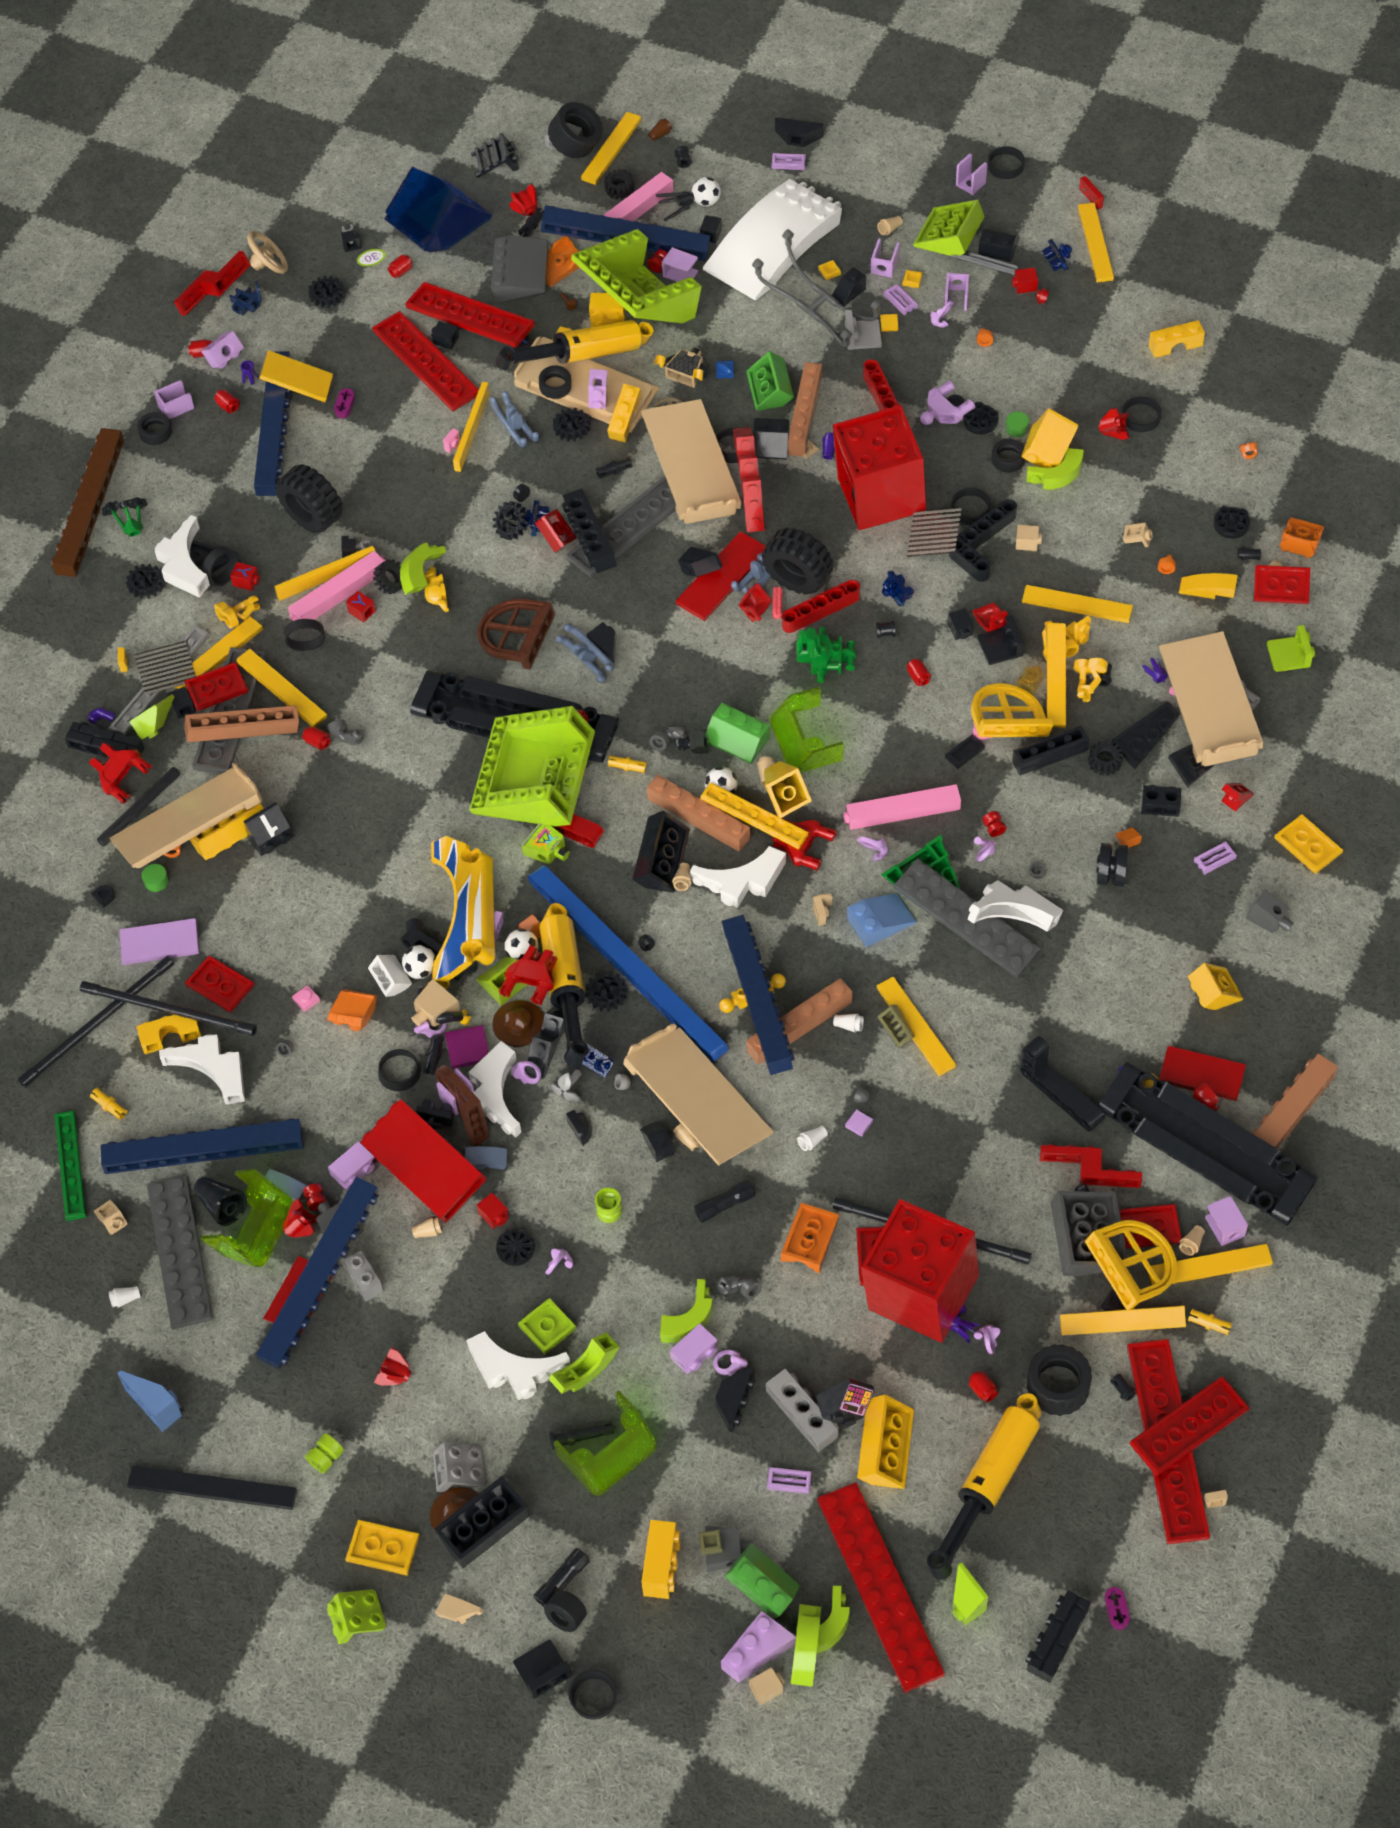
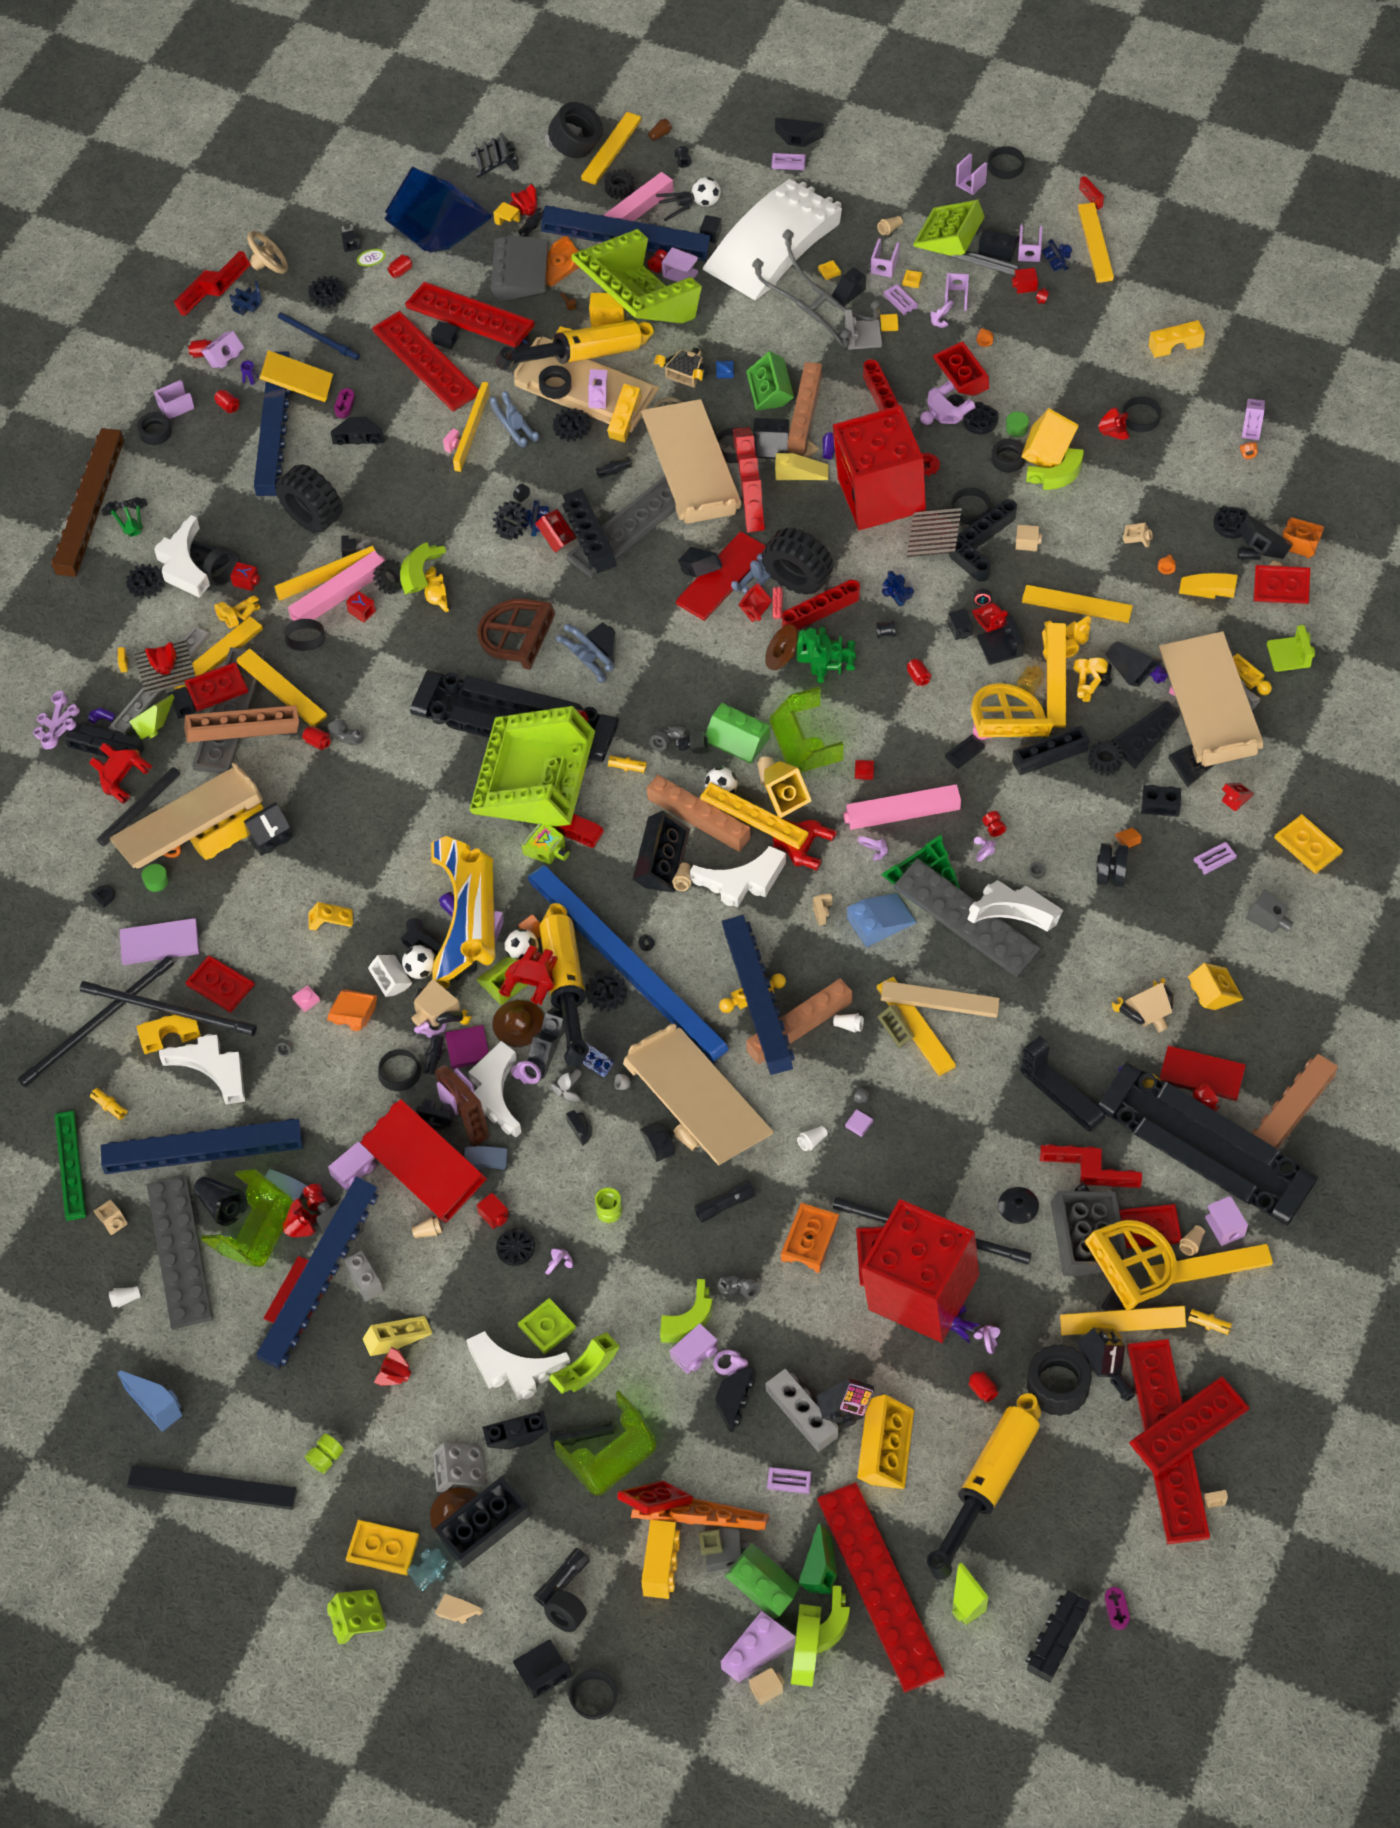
(50, 739): none -> lavender plant
(162, 658): none -> red brick
(329, 913): none -> yellow bracket
(343, 349): none -> dark blue bar
(357, 431): none -> black slope
(395, 1334): none -> light yellow slope
(429, 1570): none -> clear light blue hips
(447, 903): none -> dark purple cone
(506, 212): none -> yellow panel
(516, 1431): none -> black slope
(655, 1497): none -> red tile
(709, 1514): none -> orange wing
(781, 647): none -> reddish brown hat
(796, 467): none -> light yellow slope
(820, 1565): none -> green slope
(864, 769): none -> red plate
(933, 461): none -> red gear
(940, 999): none -> tan tile
(962, 369): none -> red slope
(982, 597): none -> black tile
(1015, 1212): none -> black dish
(1035, 248): none -> lavender piece
(1104, 1351): none -> black slope
(1132, 662): none -> black slope
(1148, 1006): none -> tan torso
(1251, 676): none -> yellow plate
(1253, 419): none -> lavender bracket
(1264, 539): none -> black slope

